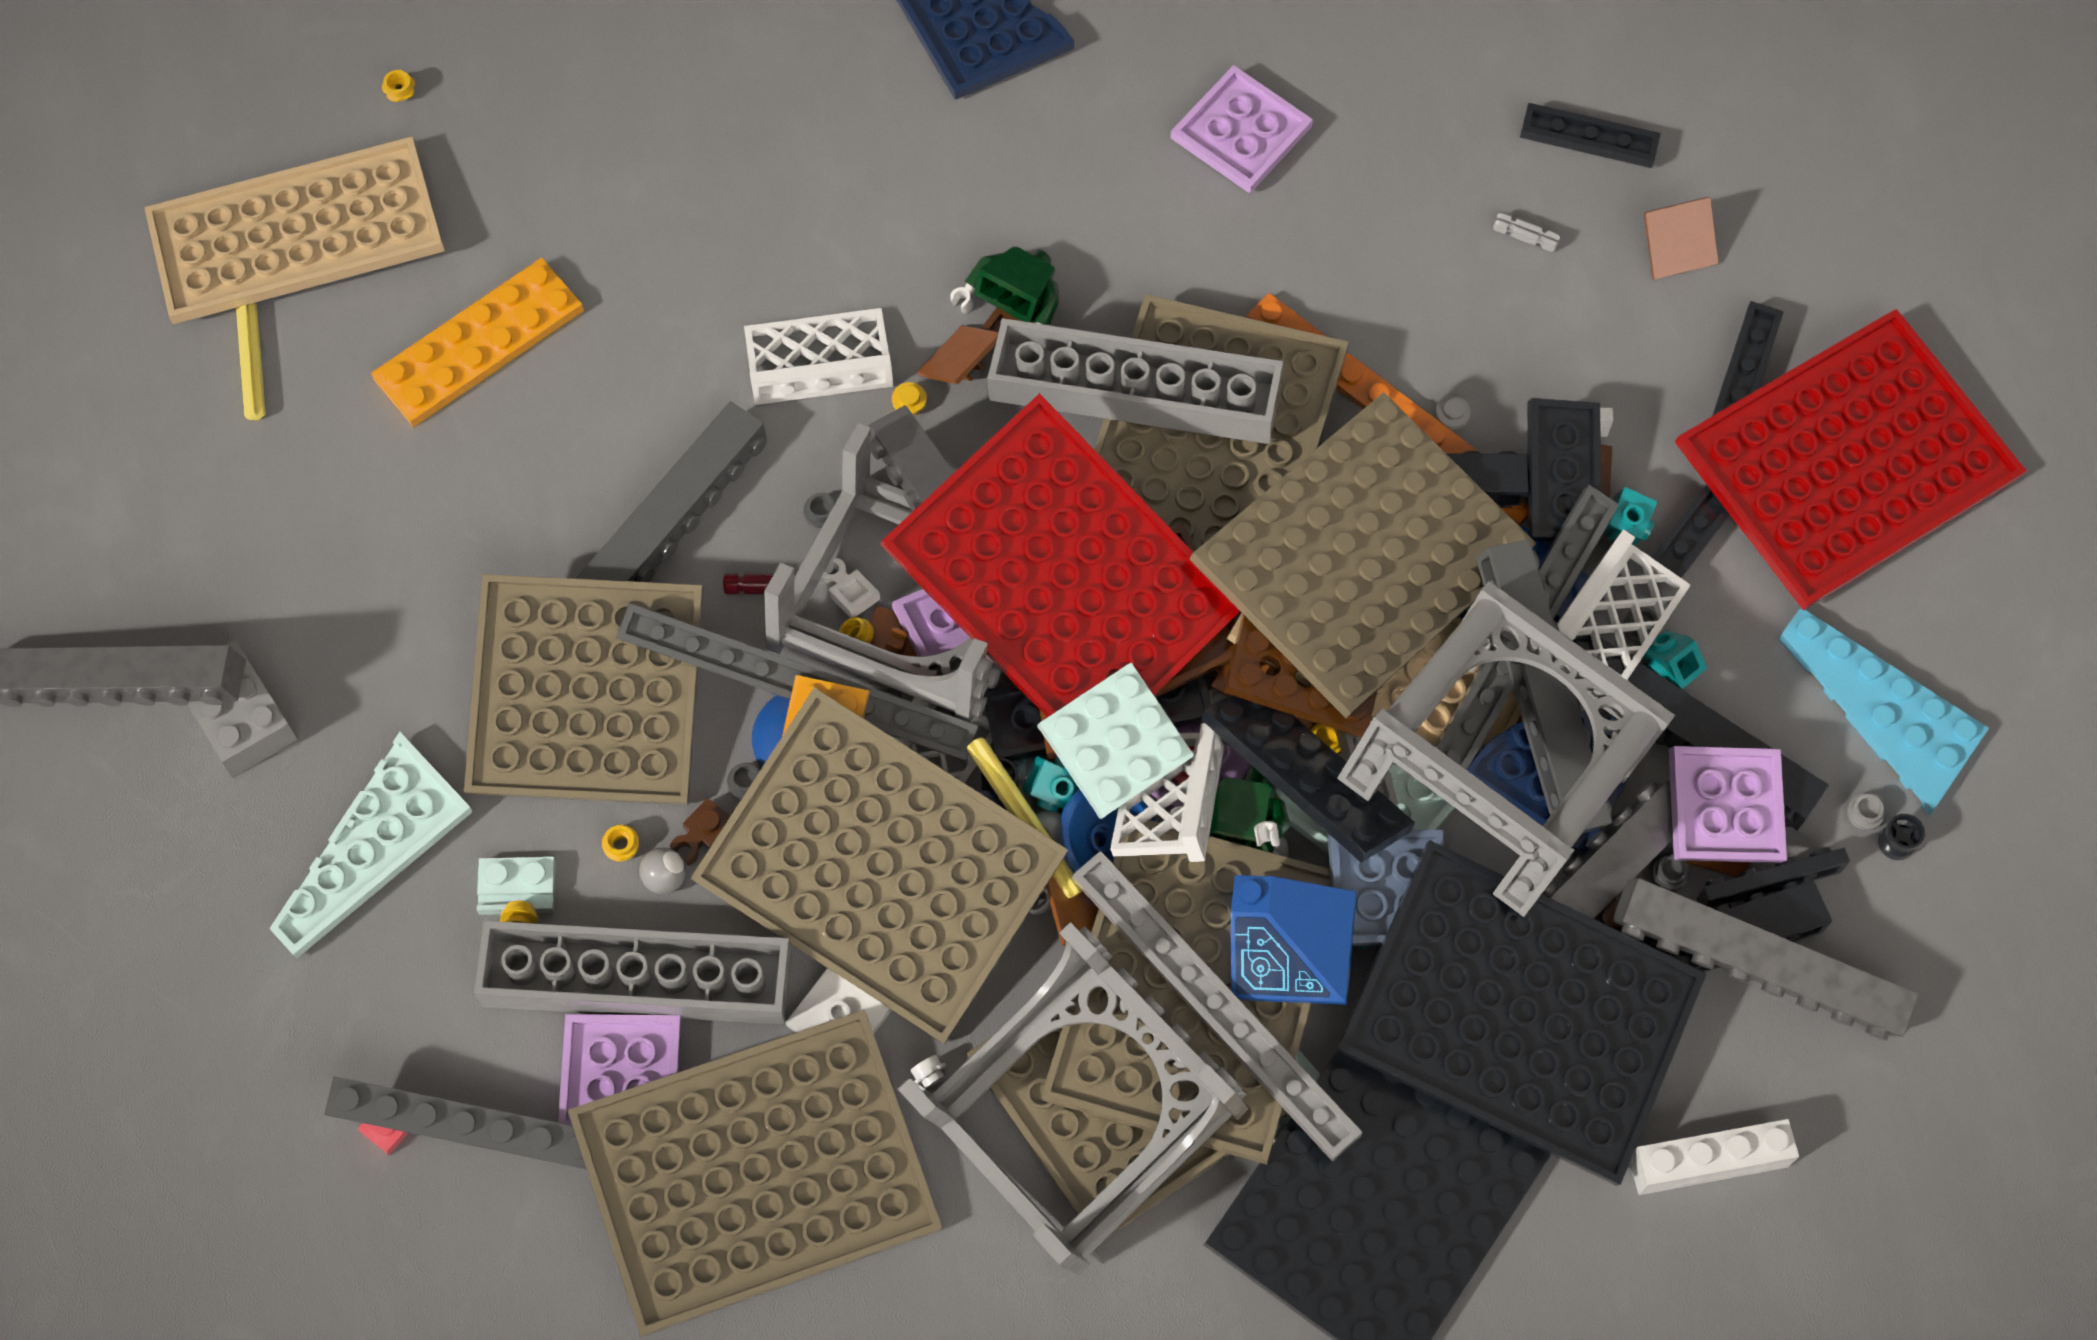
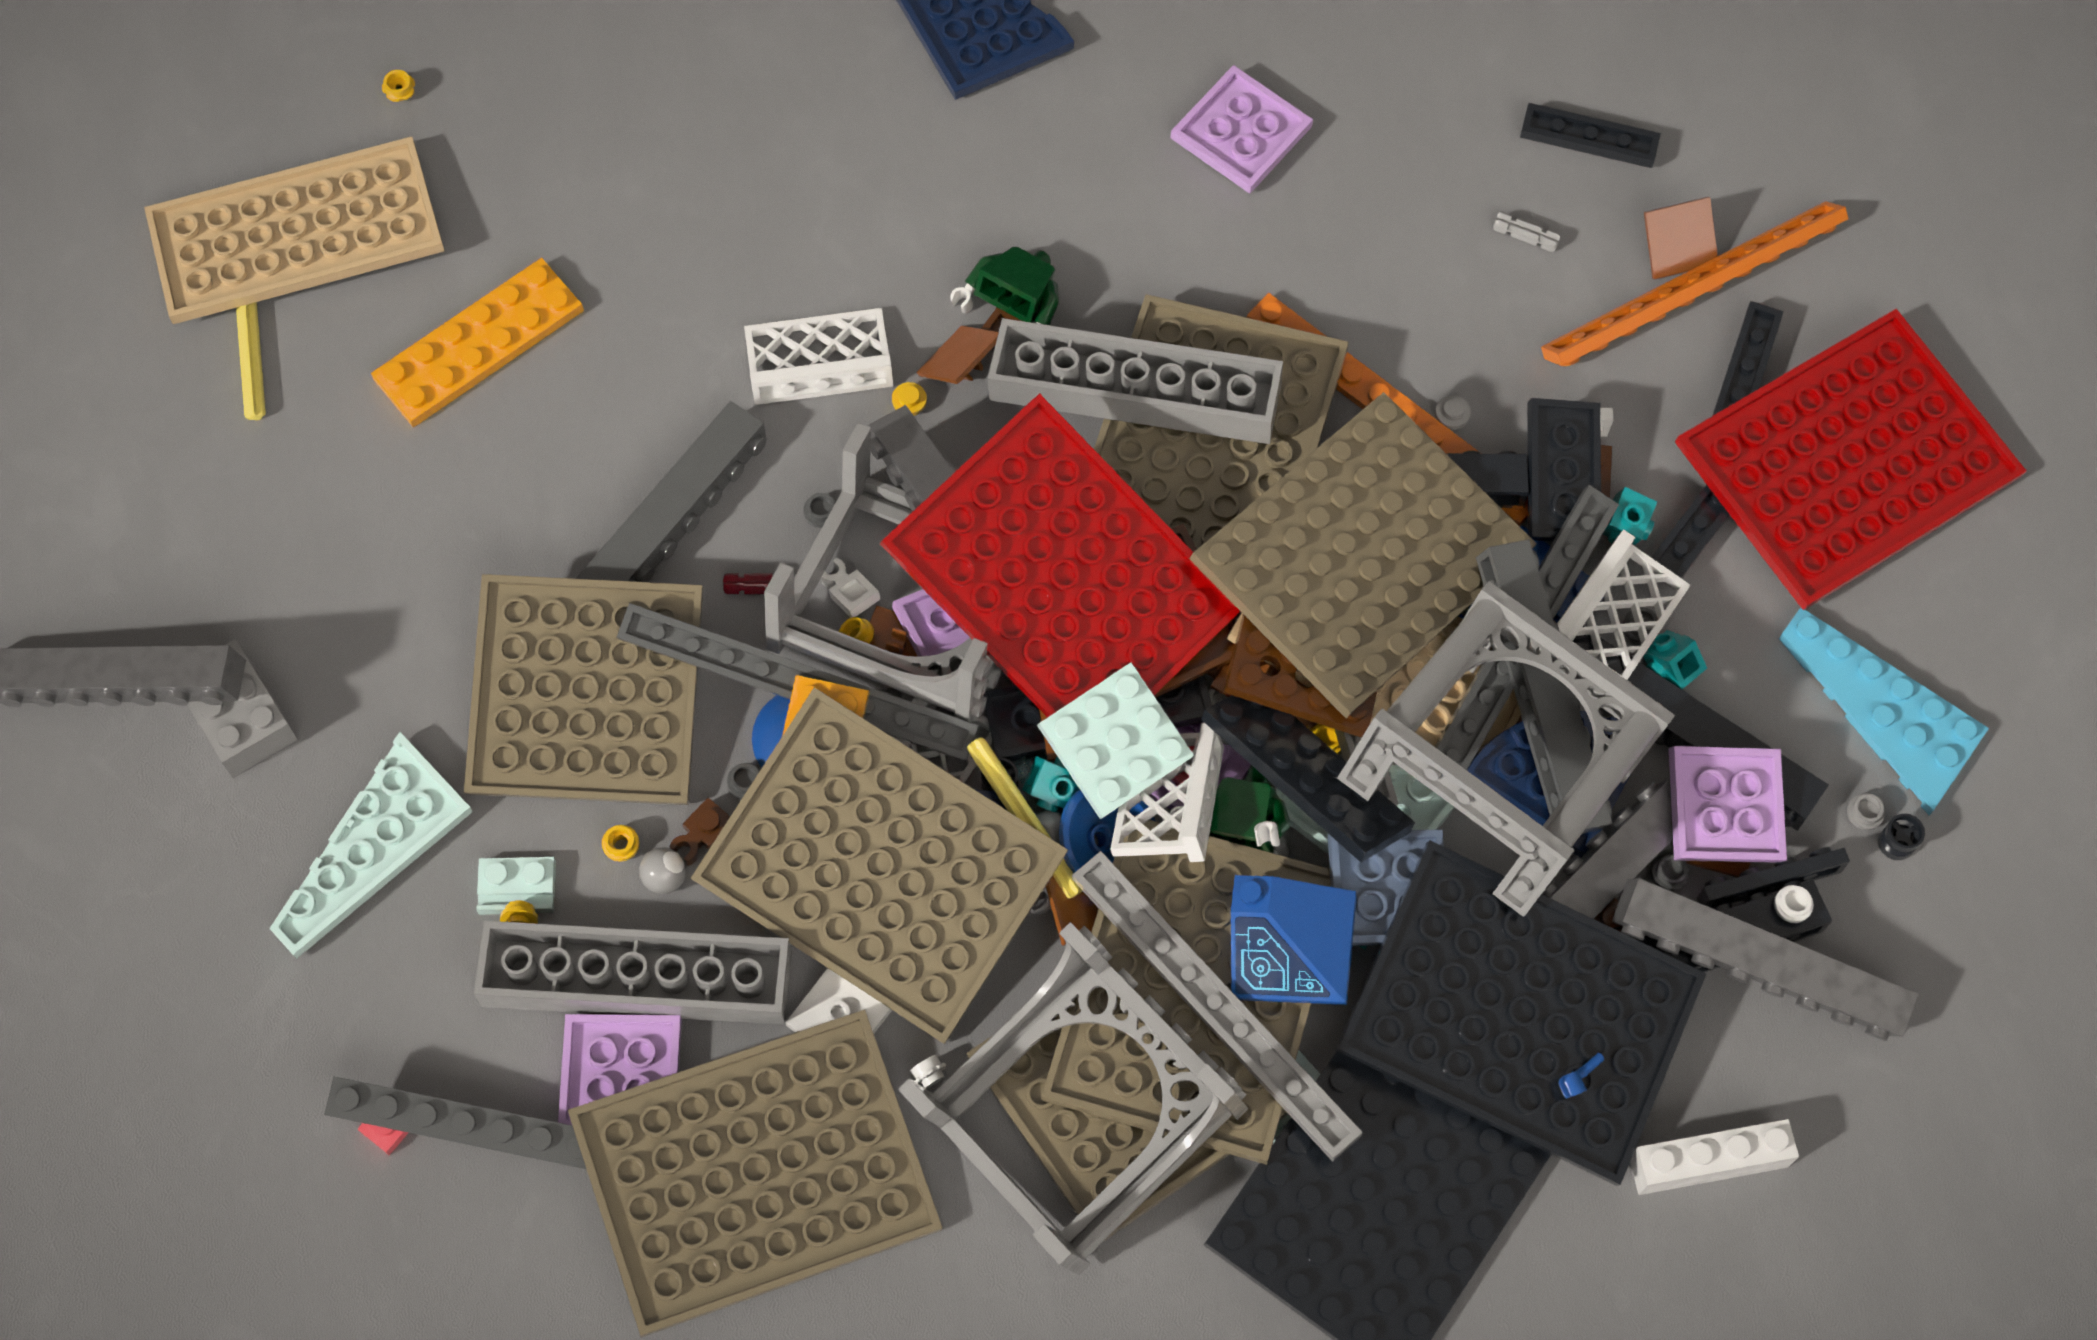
(1572, 1083): none -> blue hand
(1686, 287): none -> orange plate
(1793, 904): none -> white plate

